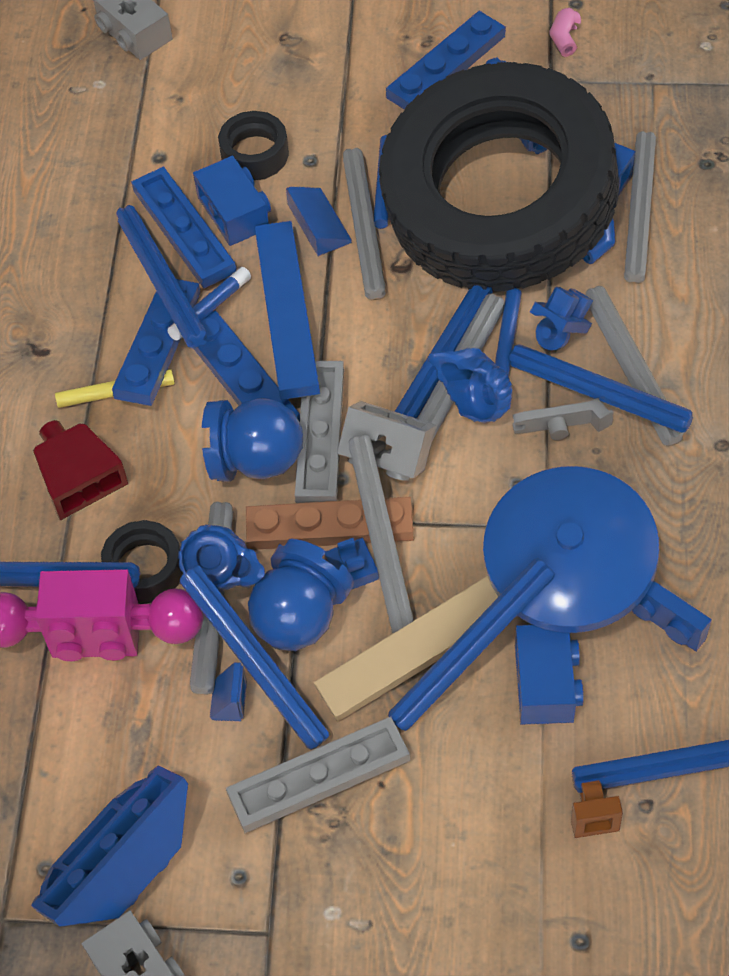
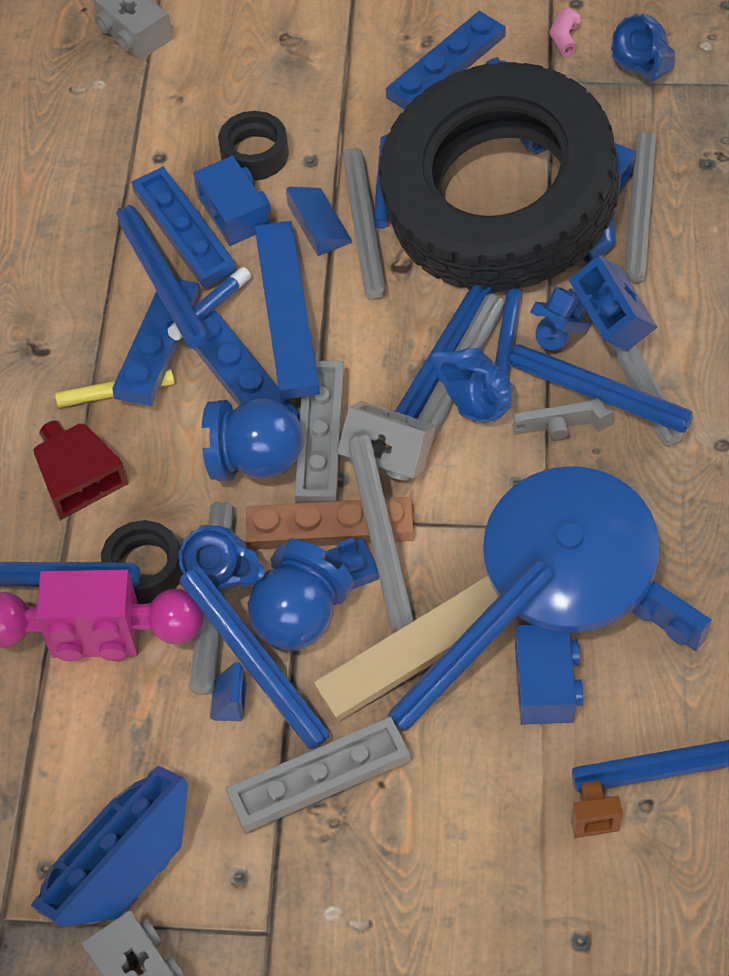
(612, 303): none -> blue brick
(642, 47): none -> blue hair

